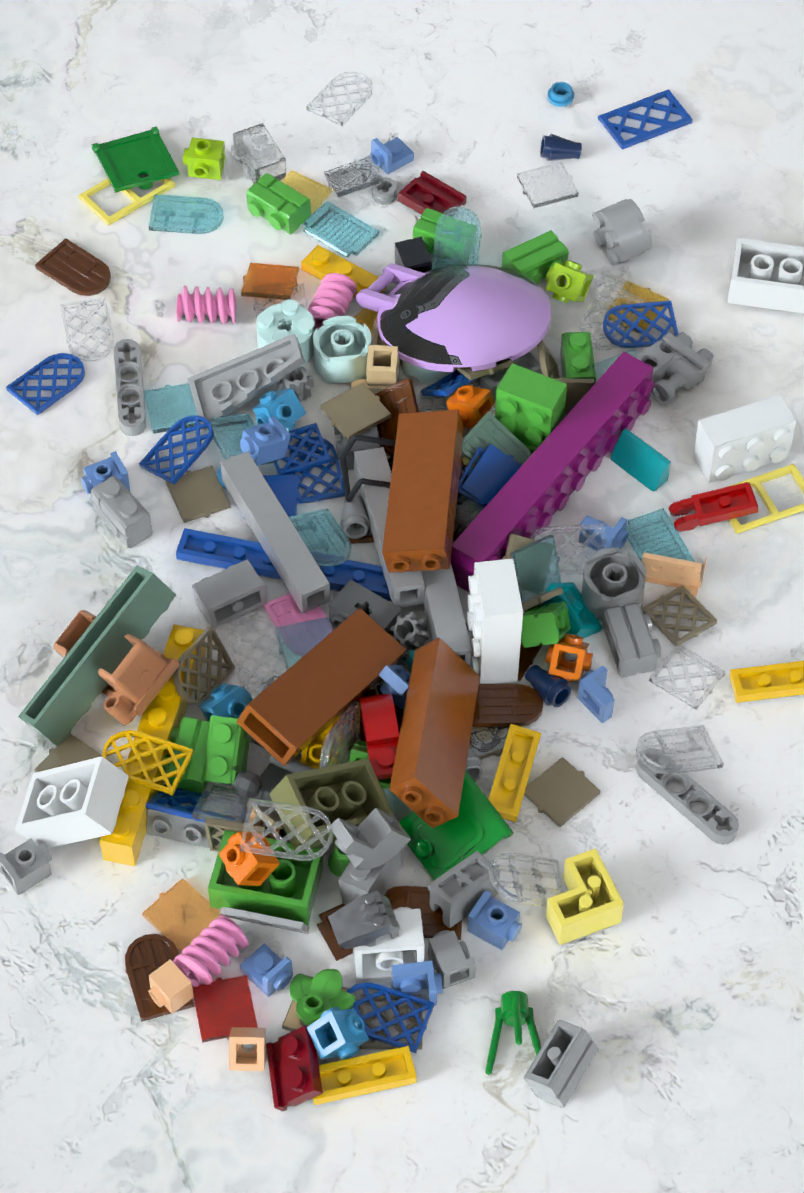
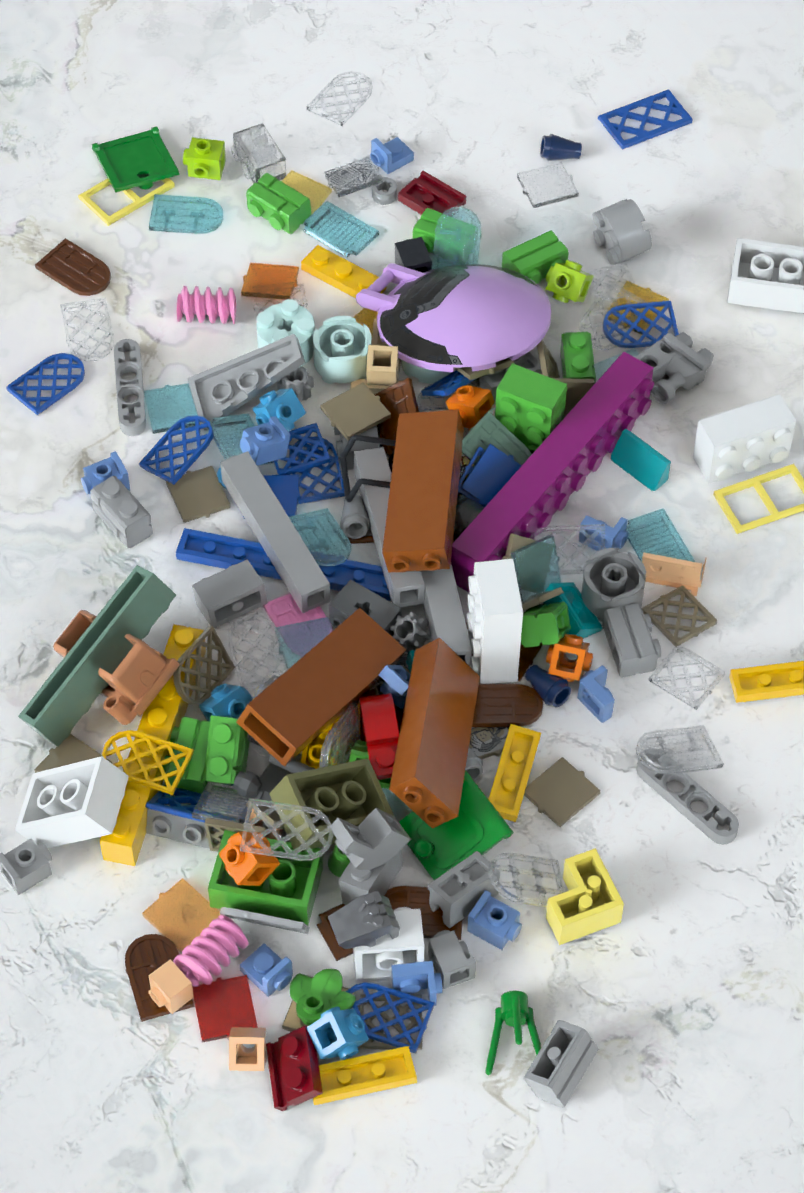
(332, 298): bright pink piece -> none
(560, 94): dark azure plate -> none
(714, 506): red hinge -> none

